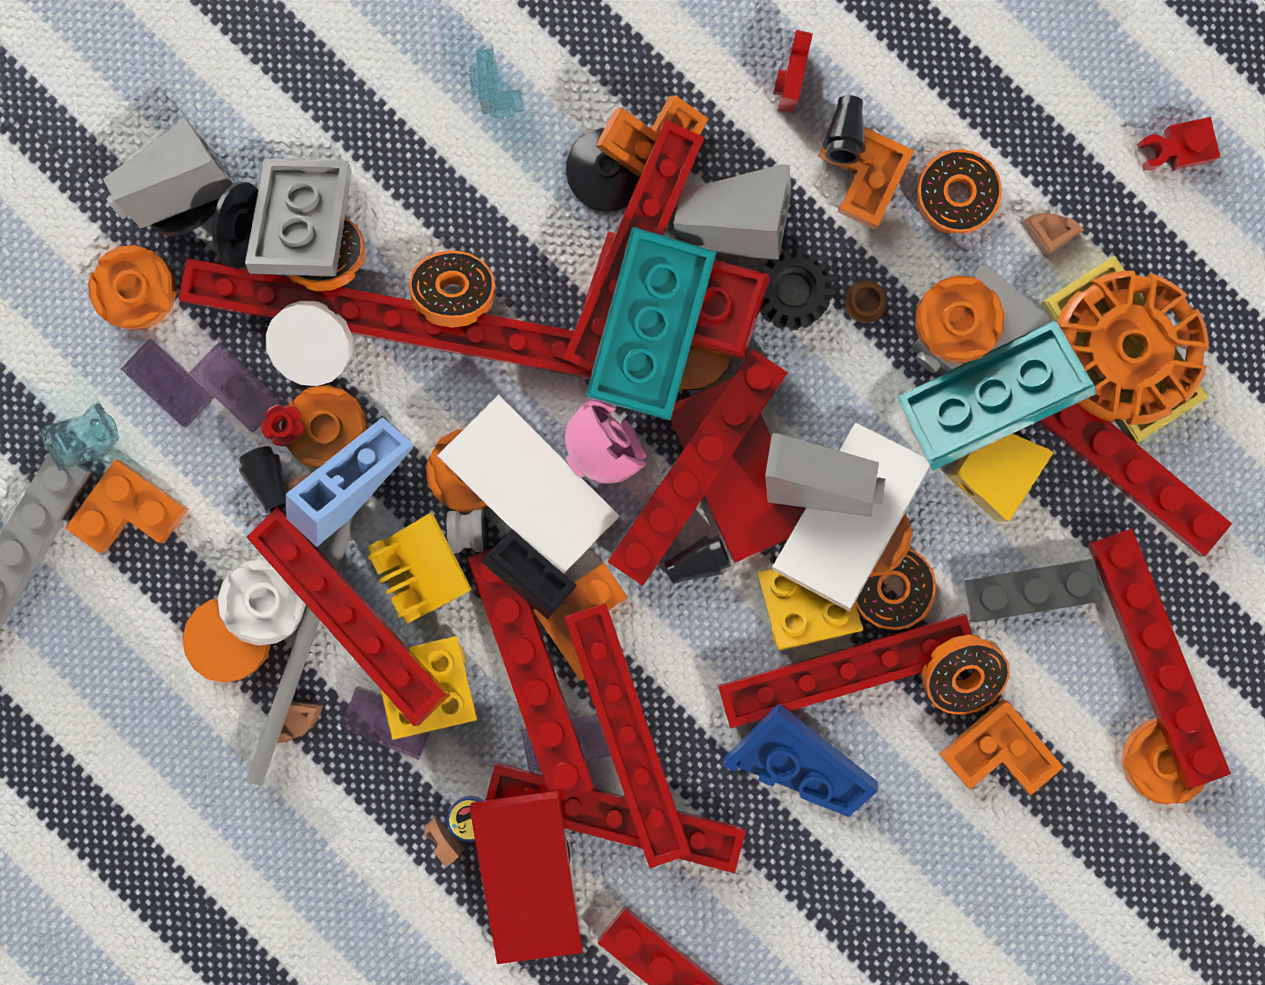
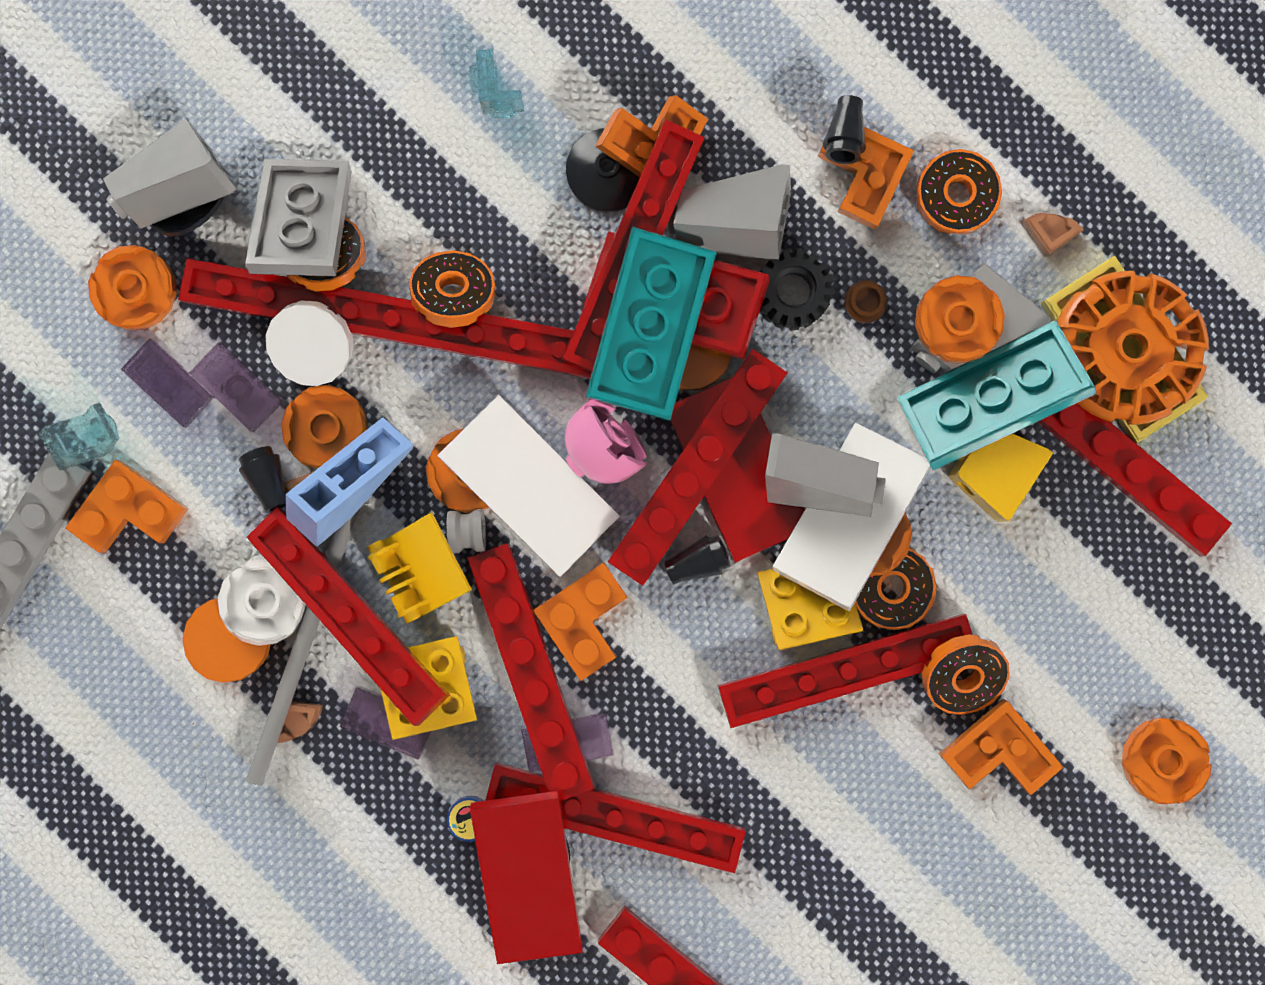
(233, 223): black dish -> none
(293, 429): red plate -> none
(448, 847): nougat tile -> none
(529, 574): black plate -> none
(627, 735): red plate -> none
(790, 81): red plate -> none
(796, 757): blue wing -> none
(1033, 590): dark grey plate -> none
(1159, 659): red plate -> none
(1184, 144): red plate -> none

